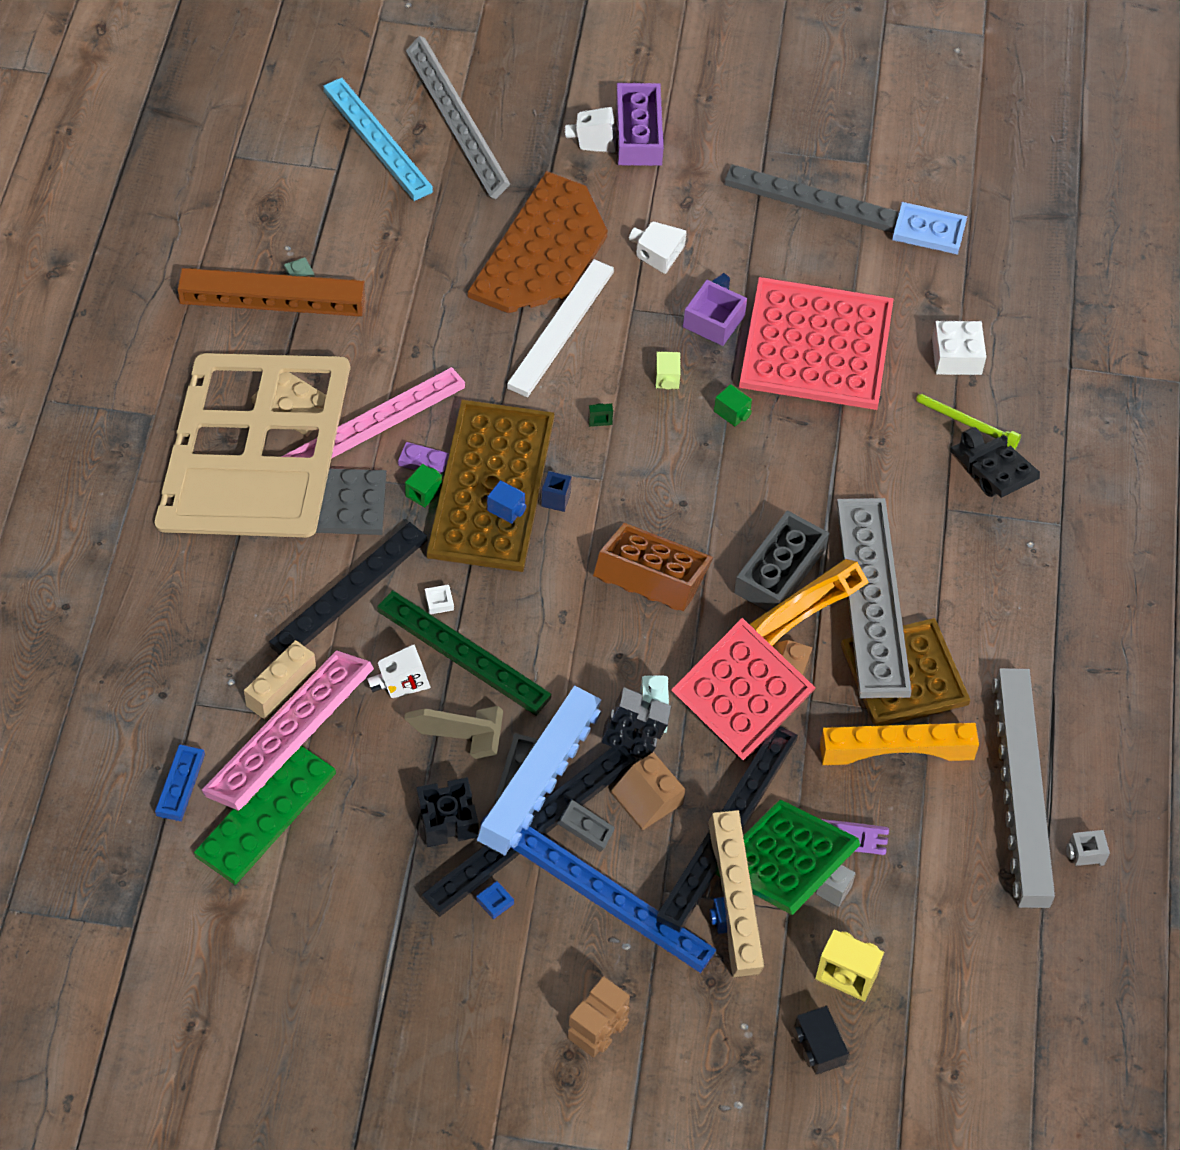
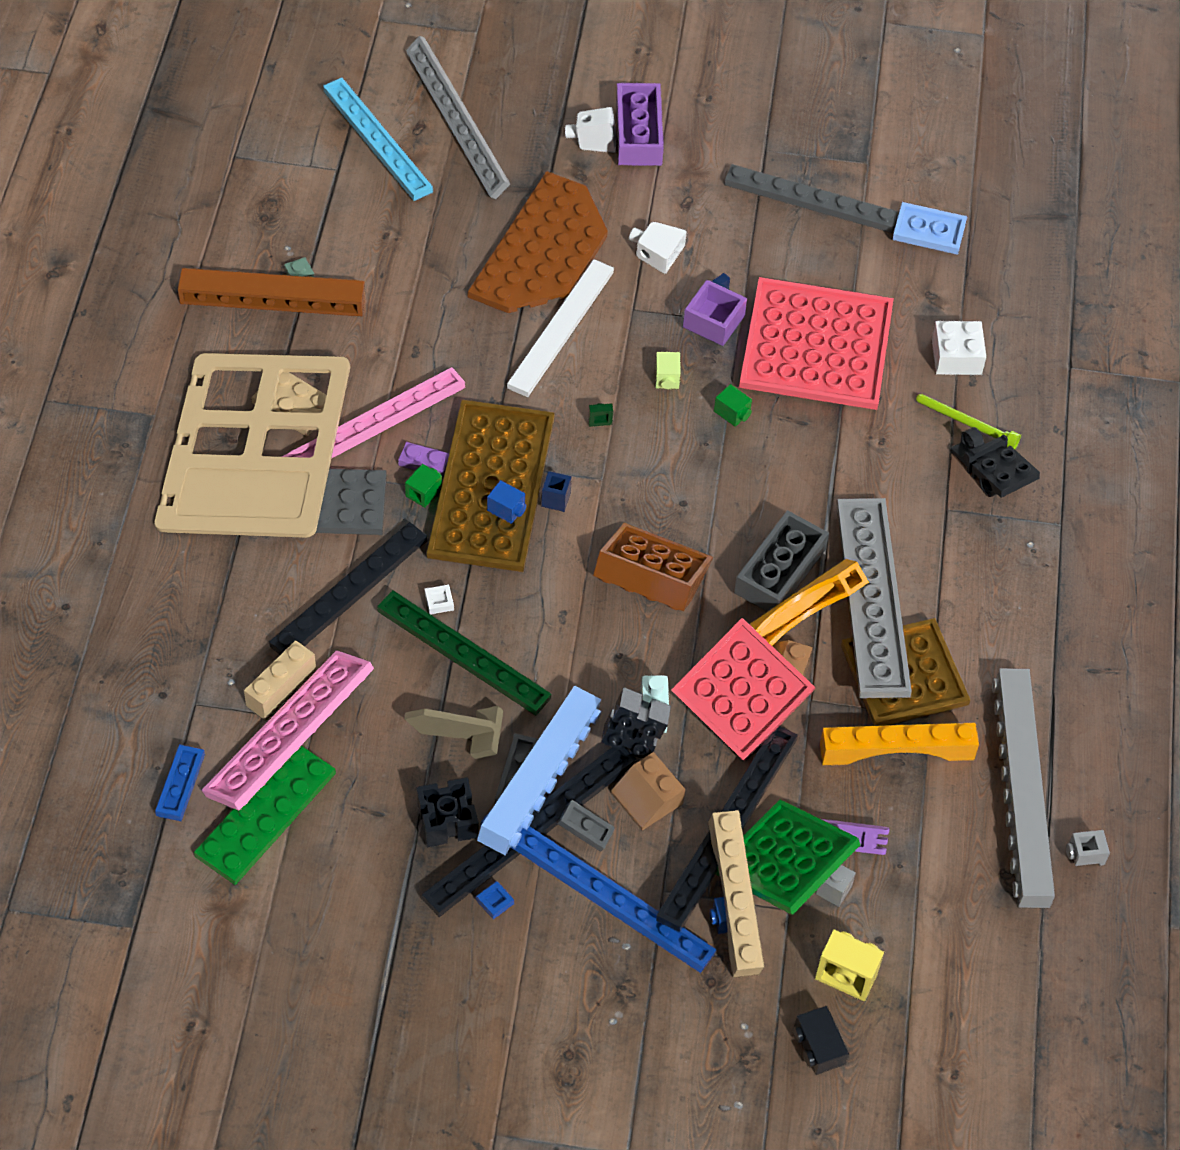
(400, 674): white torso -> none
(599, 1017): medium nougat brick -> none

